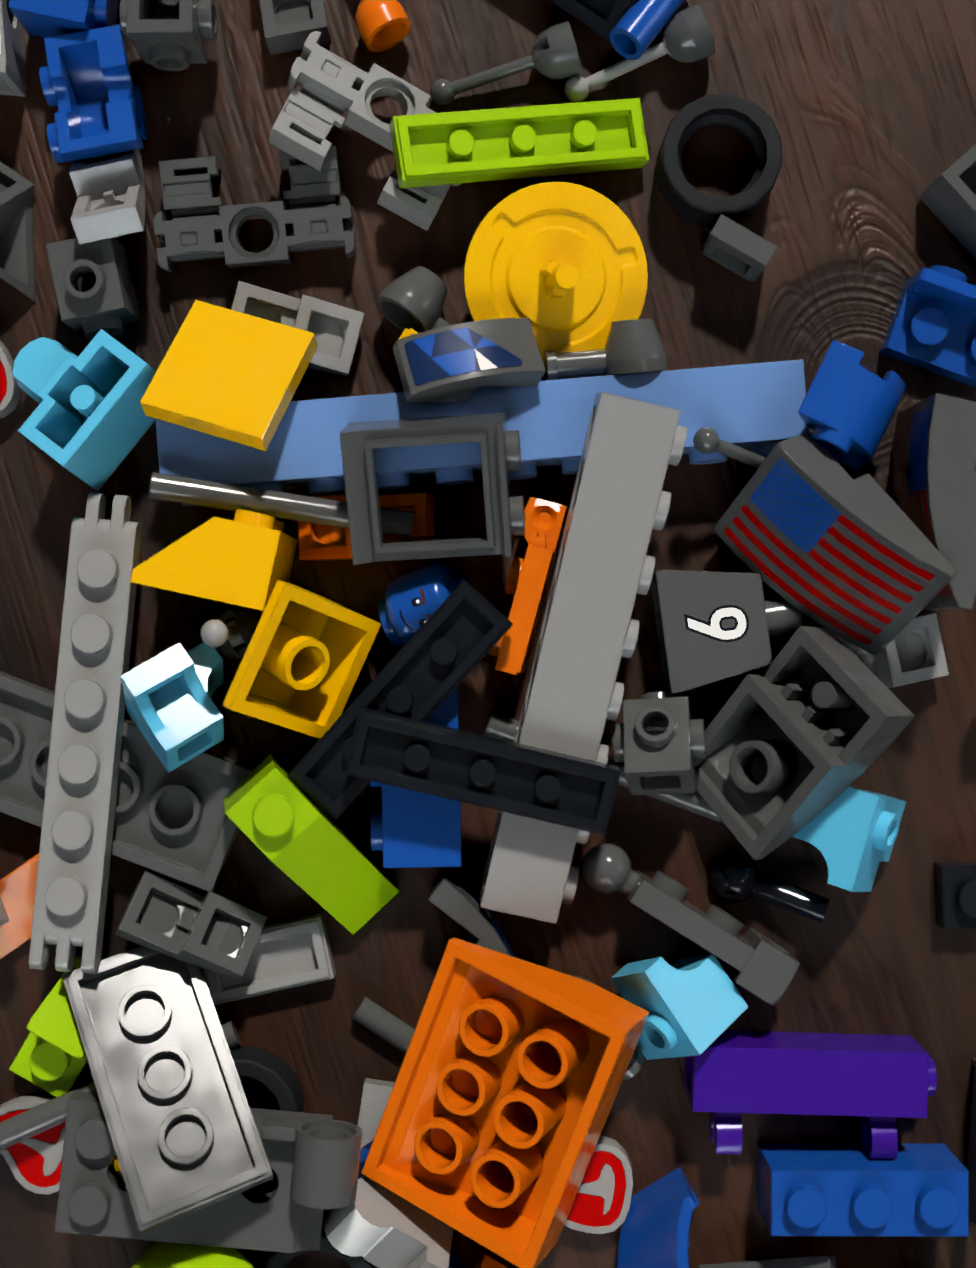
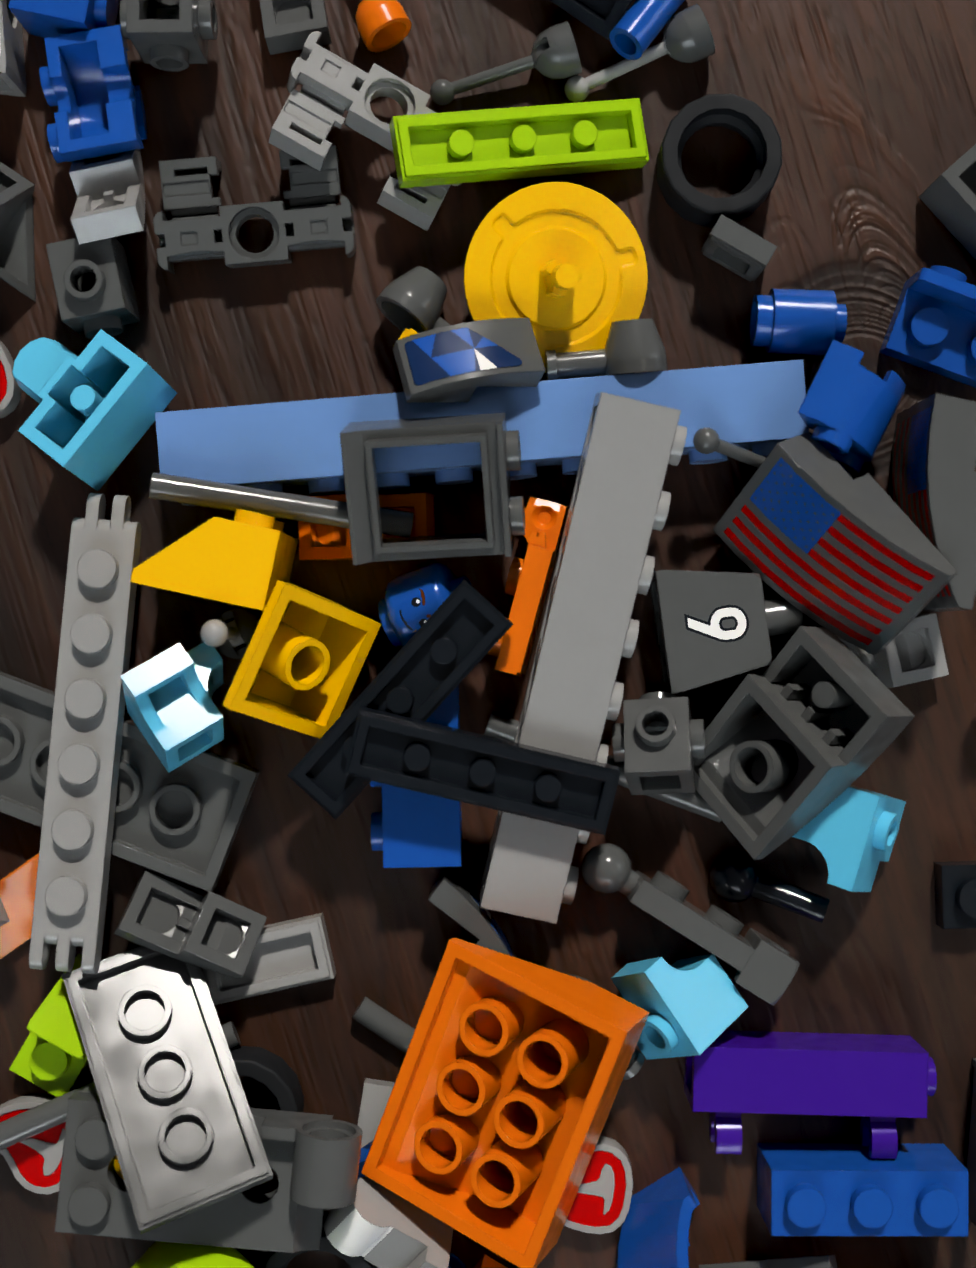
(229, 375): yellow tile -> none
(308, 845): lime slope -> none
(334, 325): light grey slope -> none
(797, 321): none -> blue brick

